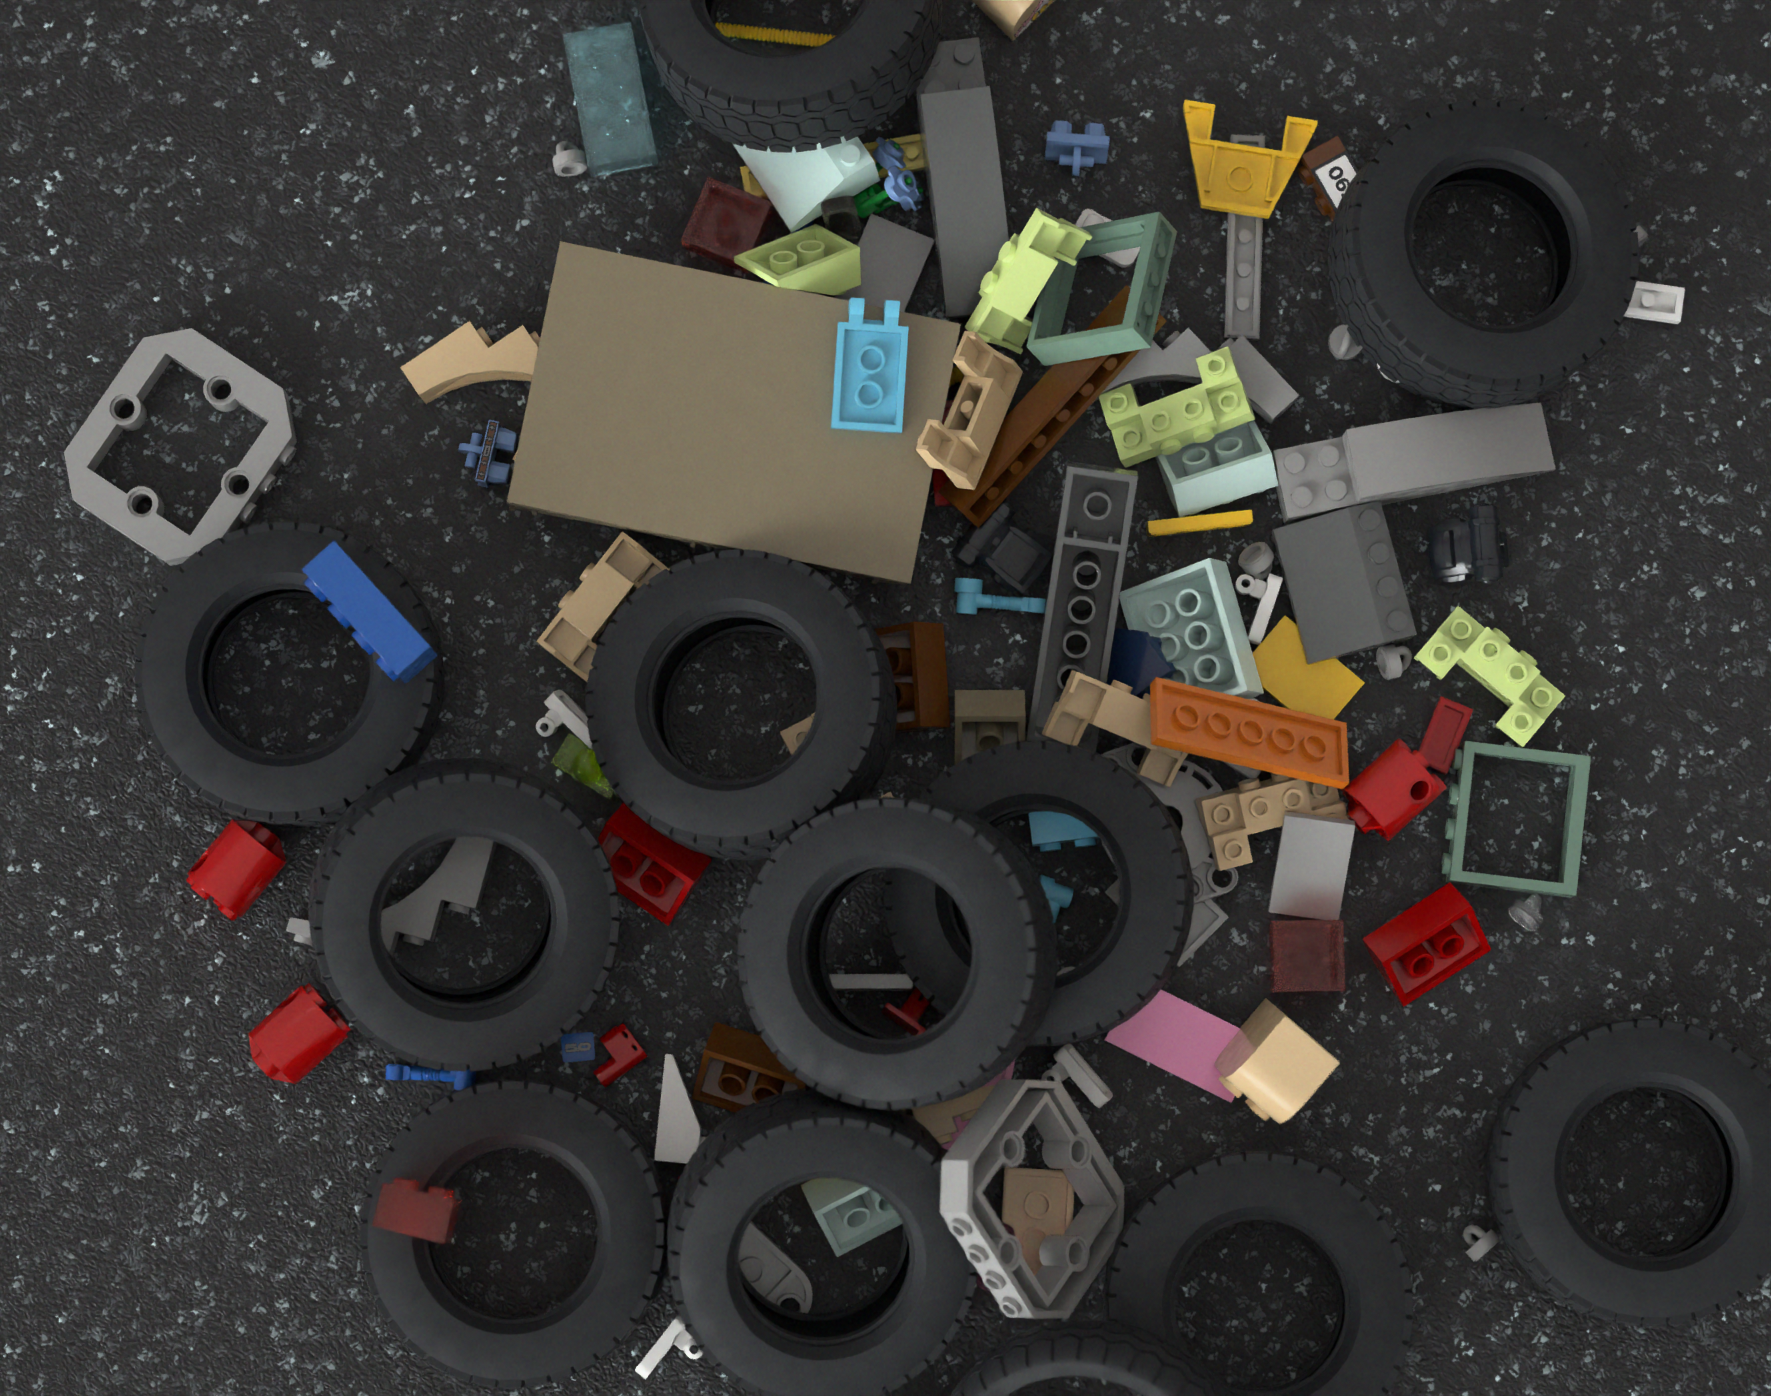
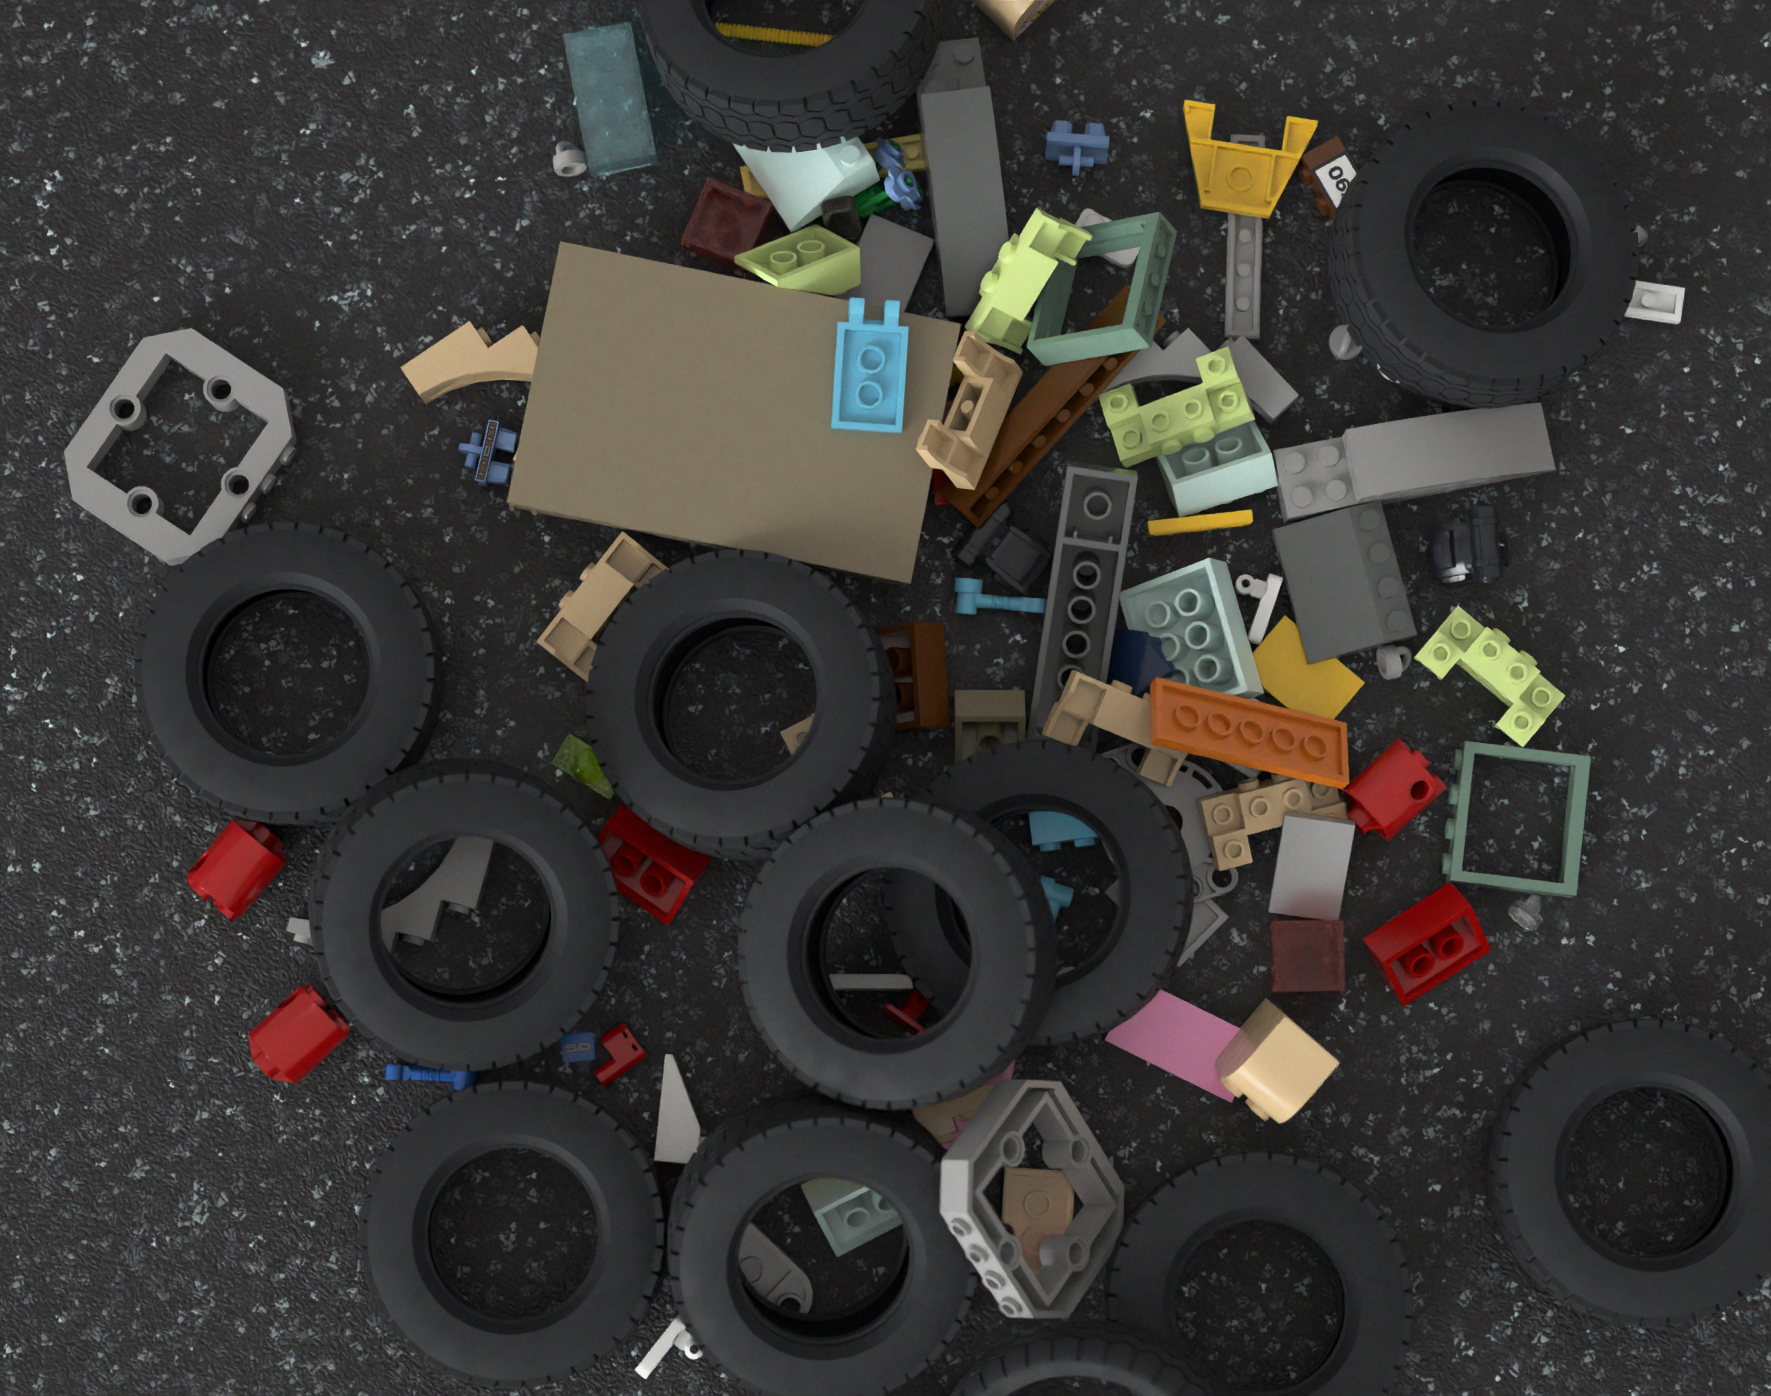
(364, 607): blue brick -> none
(417, 1211): clear red brick -> none
(564, 711): white piece -> none
(740, 1070): reddish brown slope -> none
(1072, 1064): white piece -> none
(1257, 560): light grey tile -> none
(1444, 734): red tile -> none
(1483, 1245): light grey tile -> none

